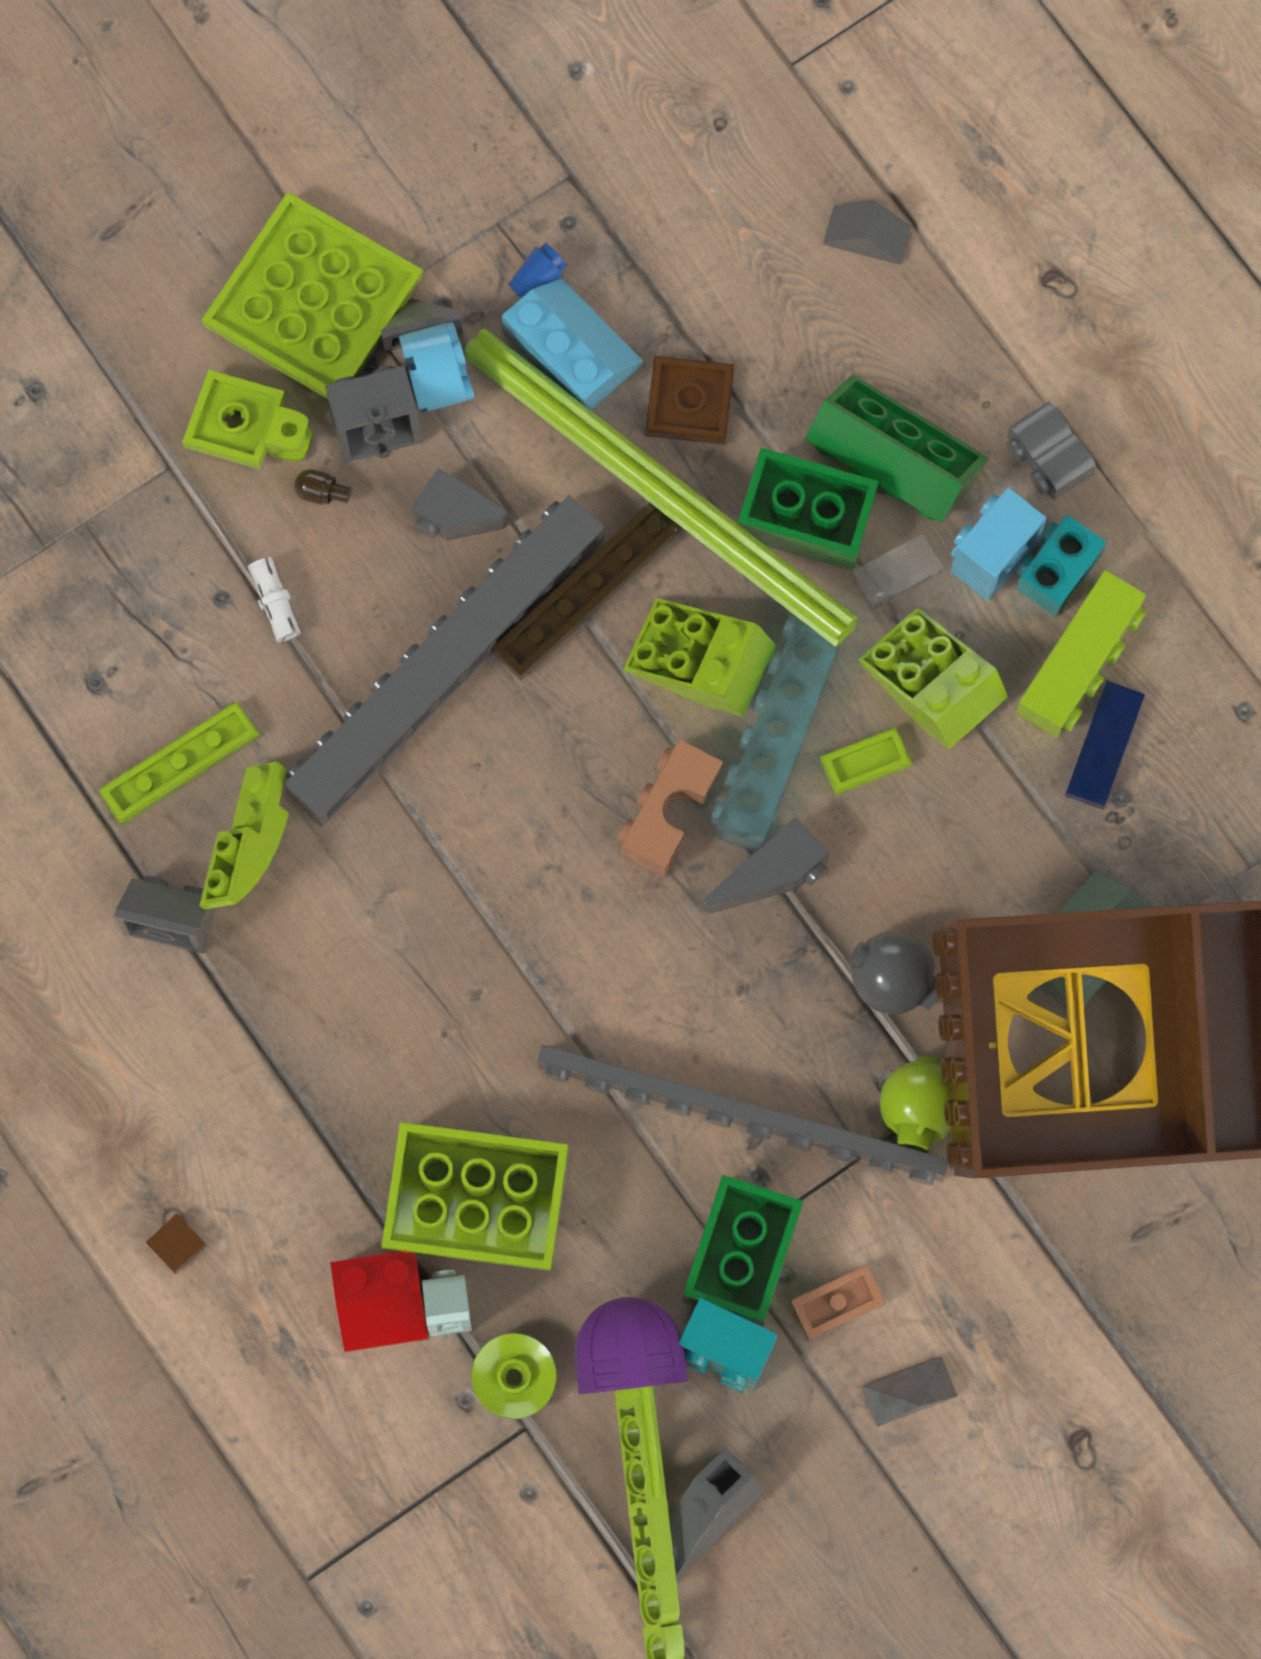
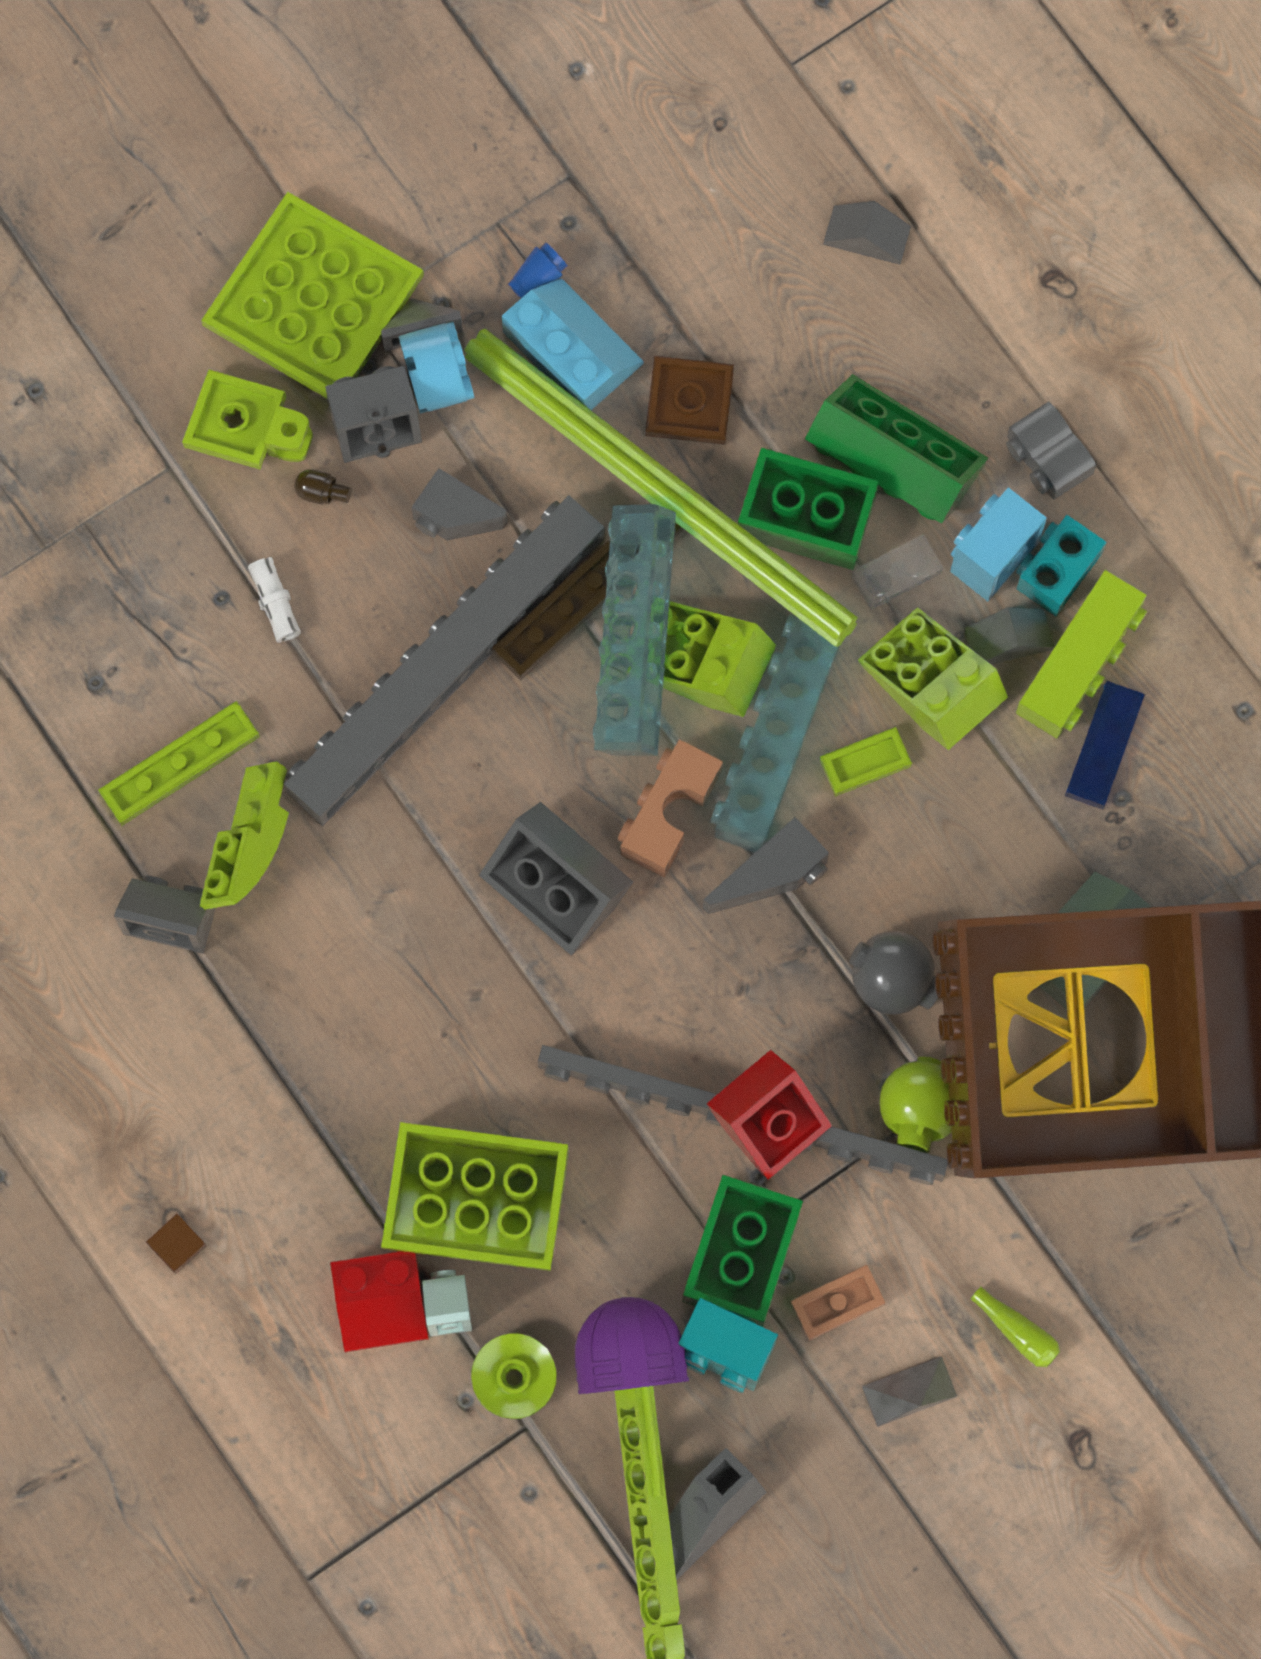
(555, 877): none -> dark grey slope
(646, 647): none -> clear light blue brick
(769, 1114): none -> red slope
(1010, 635): none -> flat silver slope
(1025, 1335): none -> lime piece

